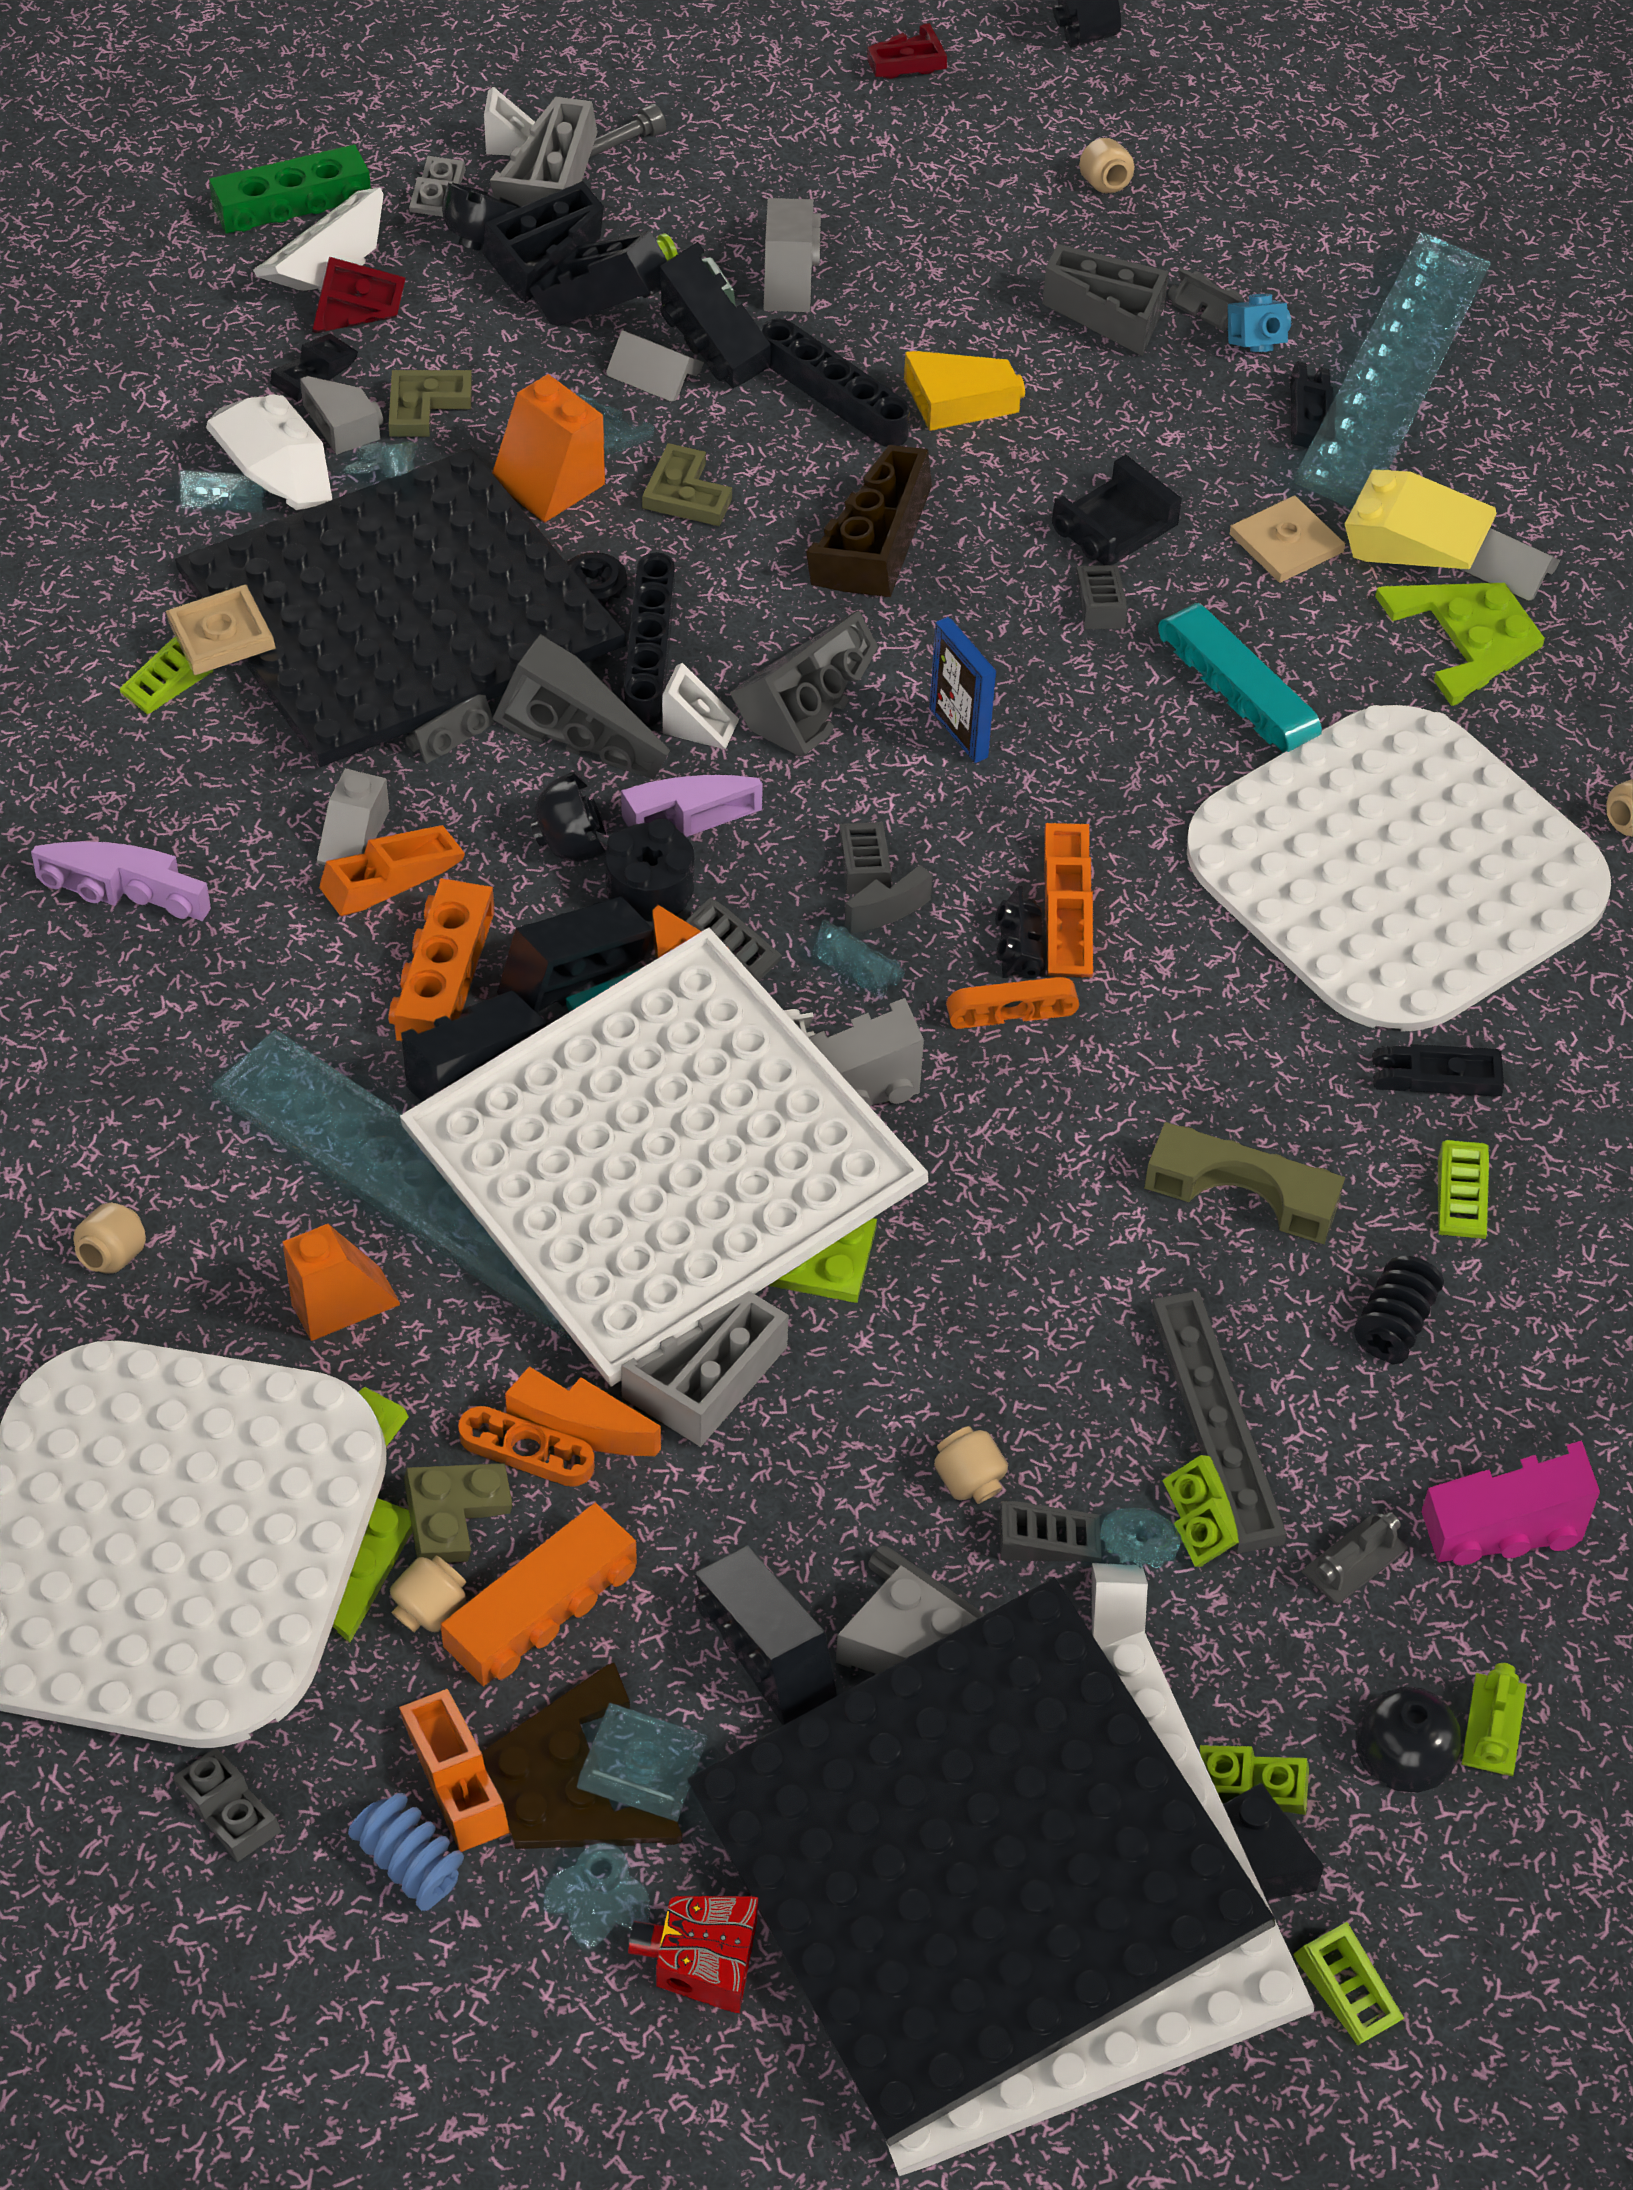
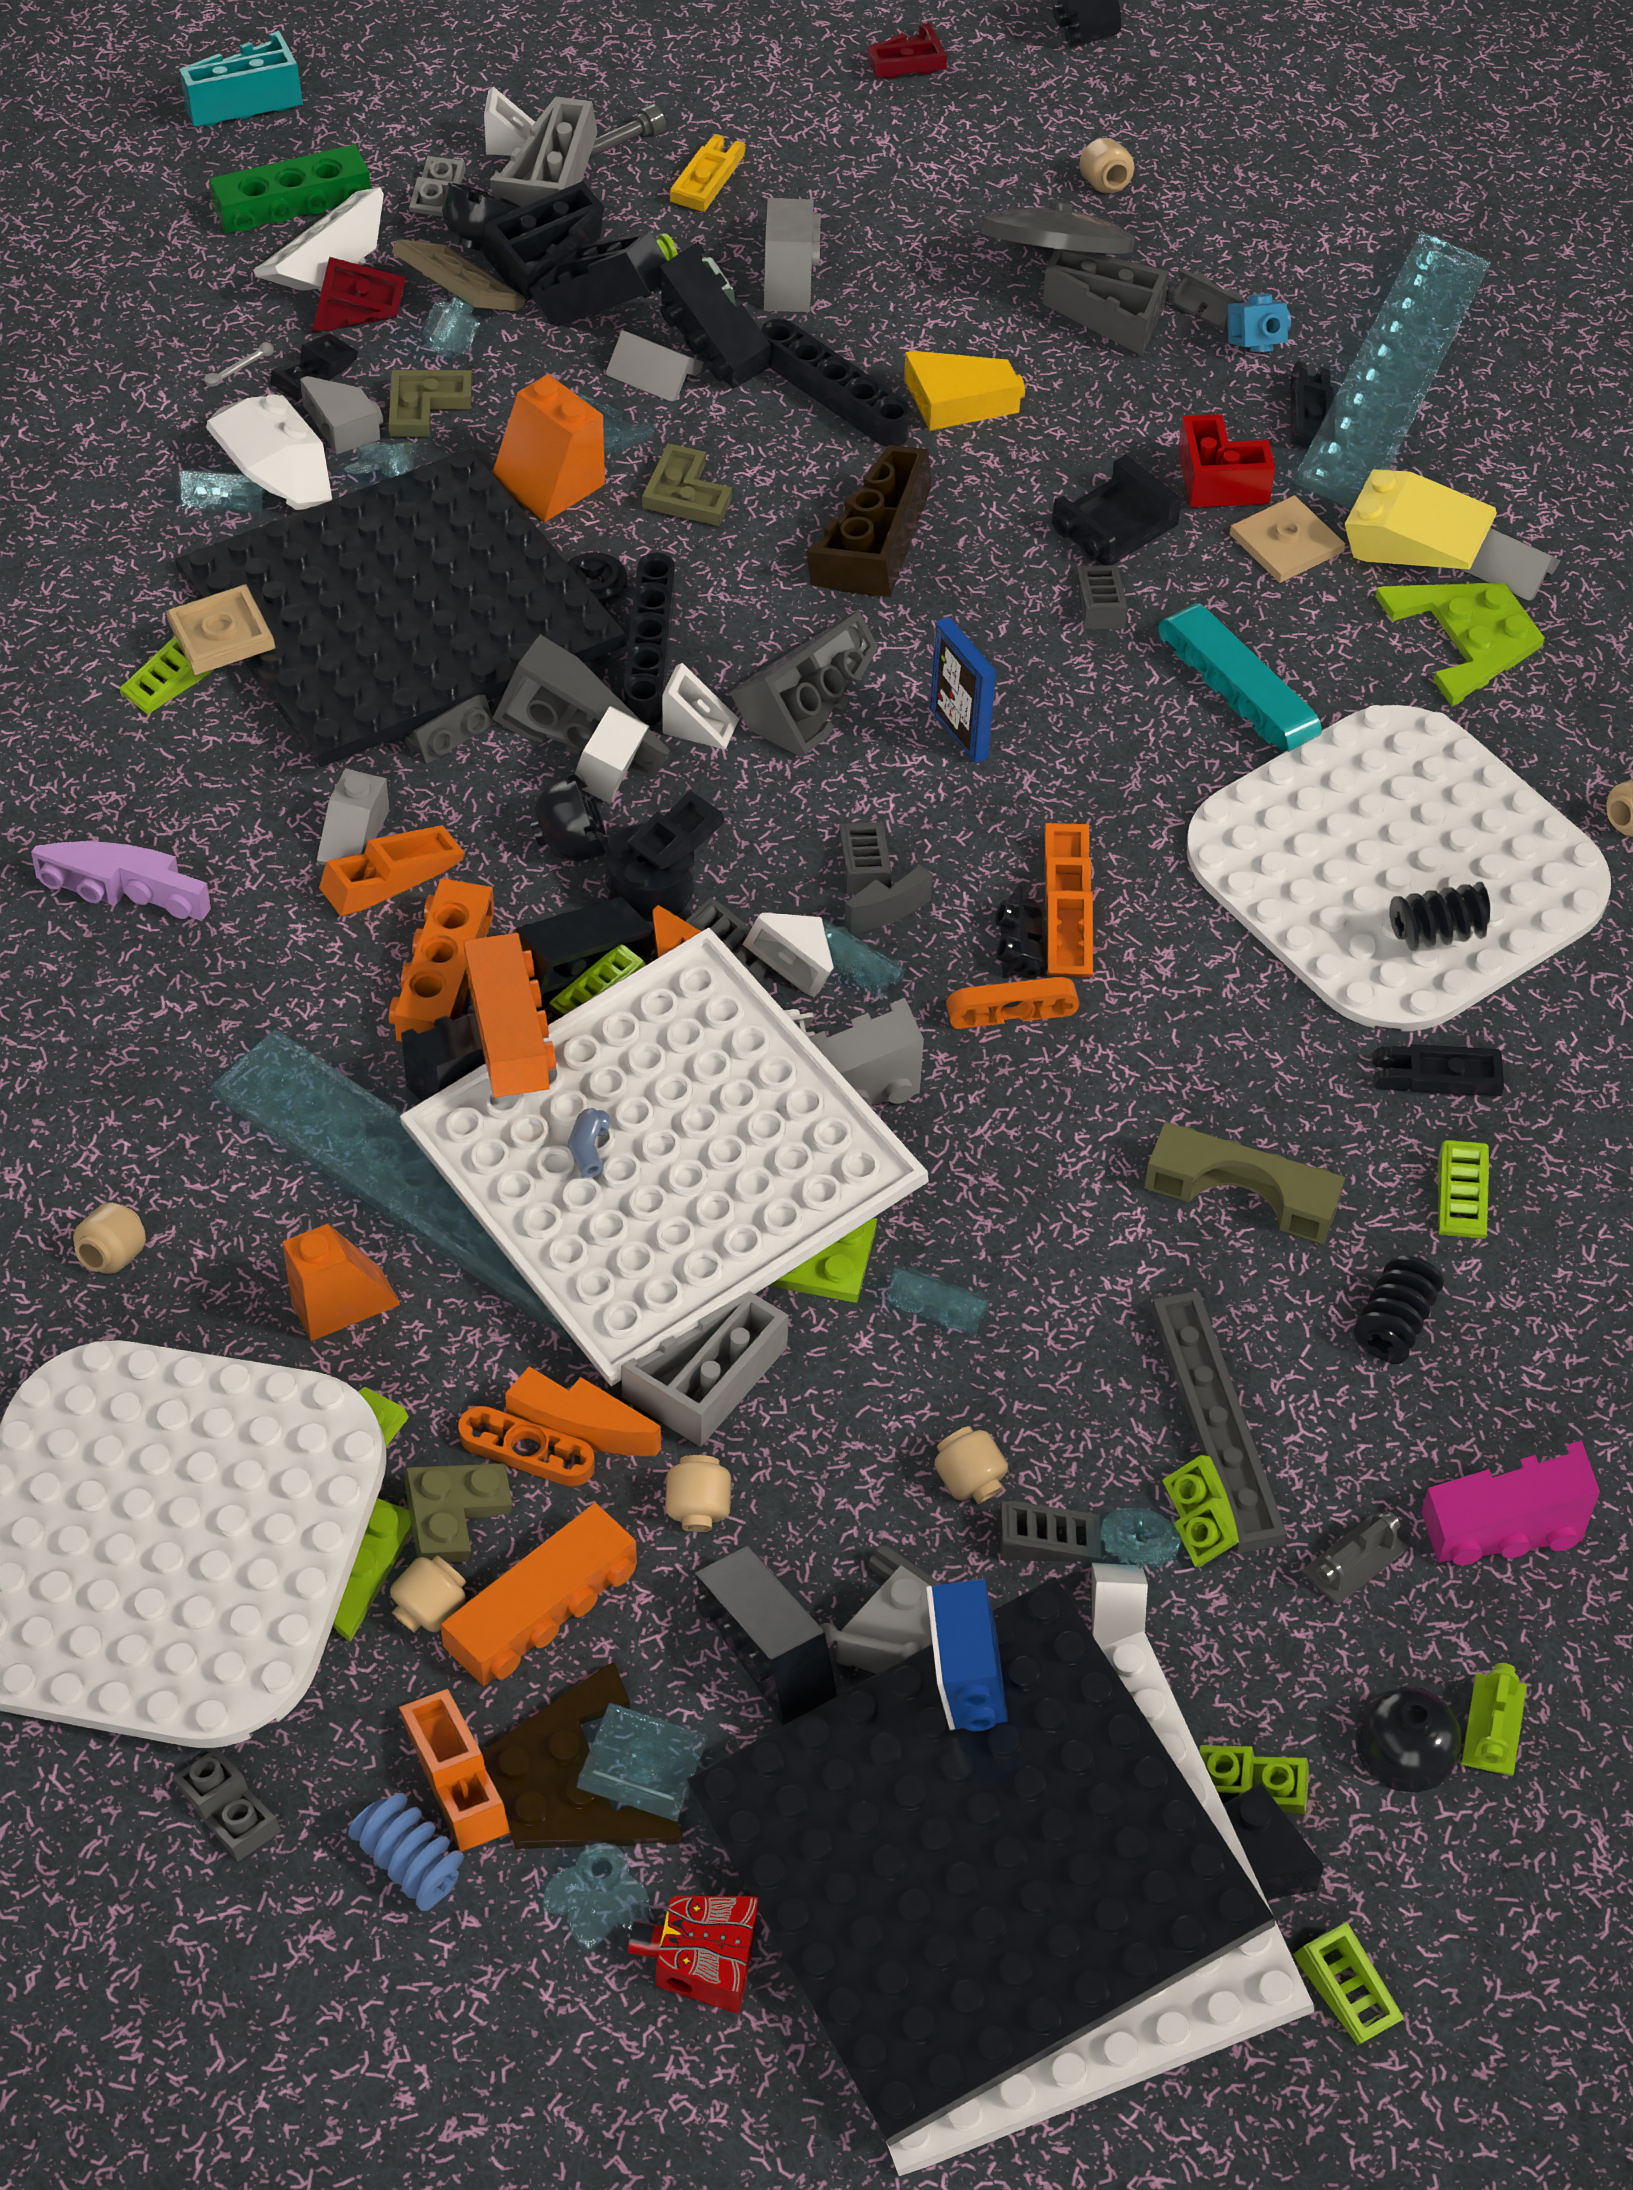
(214, 379): none -> light grey hinge
(242, 84): none -> teal wedge
(450, 327): none -> clear light blue head
(459, 275): none -> dark tan tile
(508, 1016): none -> orange brick
(581, 1142): none -> sand blue arm
(601, 976): none -> lime slope
(610, 753): none -> white slope
(678, 833): none -> black slope
(692, 801): lavender slope -> none
(698, 1492): none -> tan head
(706, 174): none -> yellow hinge
(793, 948): none -> white slope
(833, 1634): none -> light grey hinge
(937, 1300): none -> clear light blue hinge
(967, 1655): none -> blue piece
(1058, 229): none -> dark grey dish
(1222, 470): none -> red brick
(1441, 915): none -> black piece

